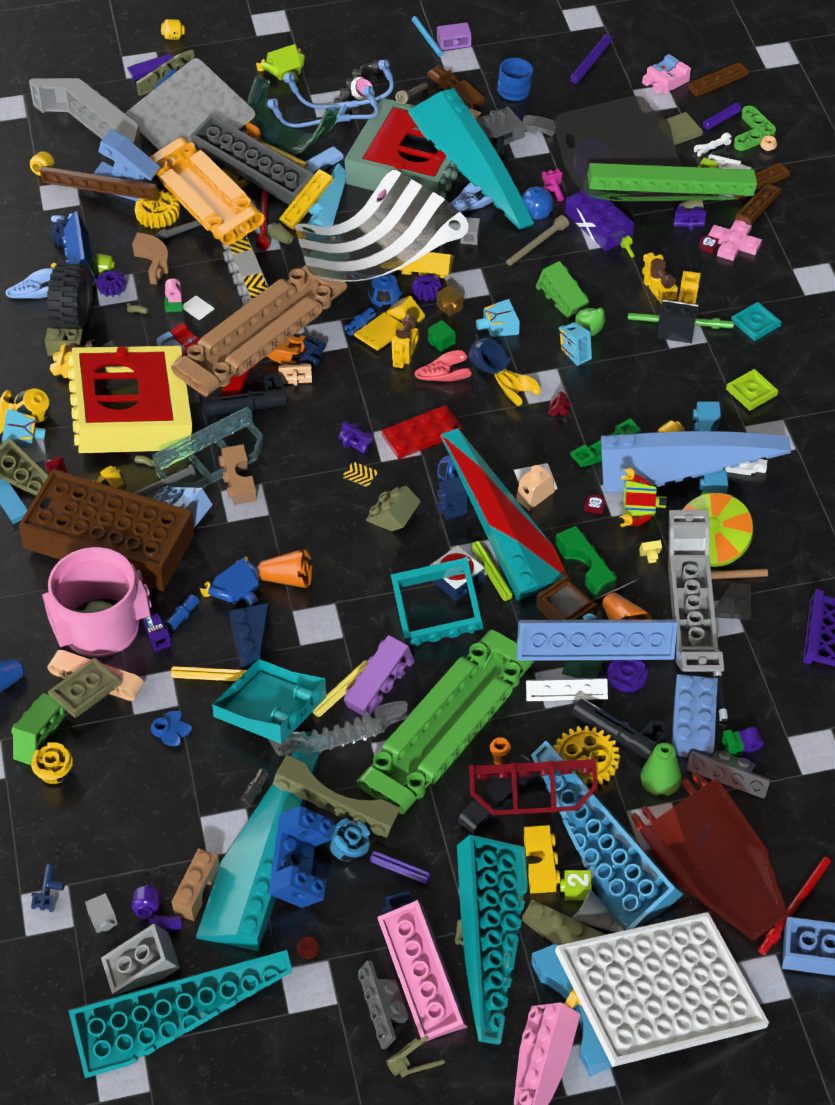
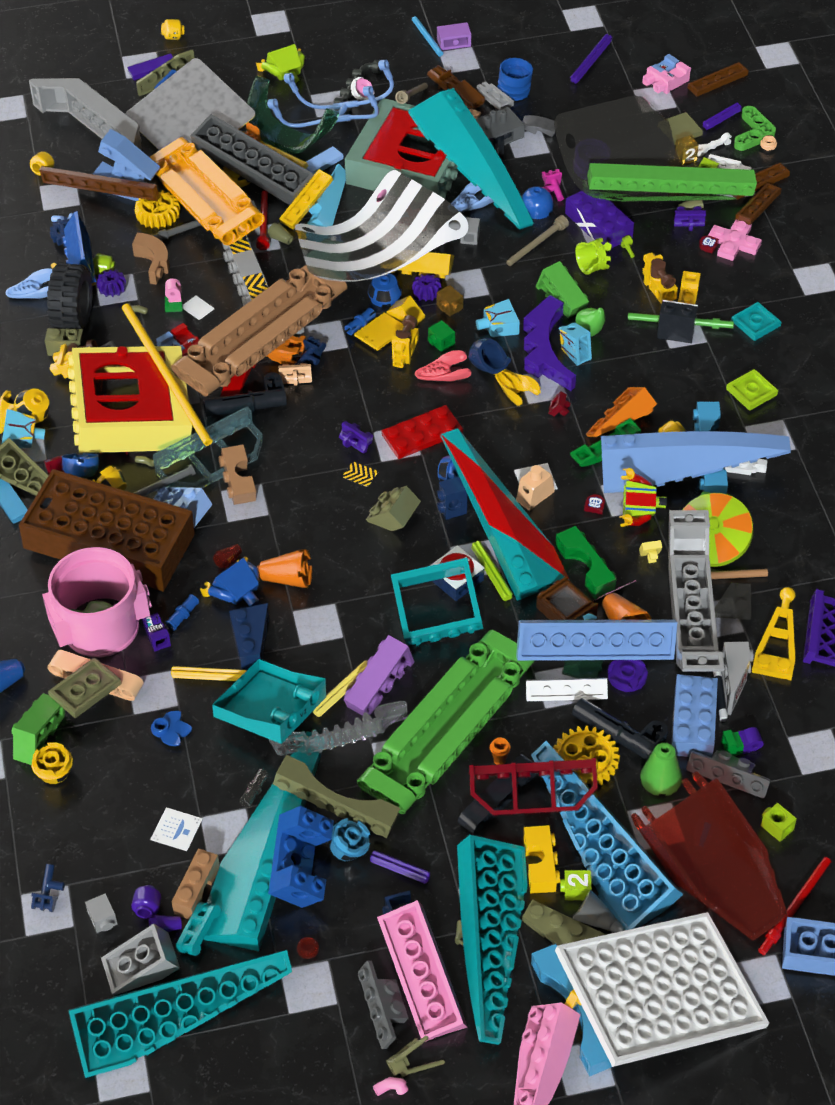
(81, 465): none -> blue cylinder
(166, 373): none -> yellow piece
(176, 829): none -> white sticker
(197, 928): none -> teal plate
(226, 556): none -> clear red cone
(391, 1083): none -> bright pink arm
(495, 96): none -> light grey hinge
(537, 344): none -> dark purple arch
(592, 256): none -> lime hair
(632, 404): none -> orange wedge
(686, 149): none -> clear yellow brick
(737, 665): none -> light grey slope
(775, 665): none -> yellow plate
(778, 829): none -> lime brick

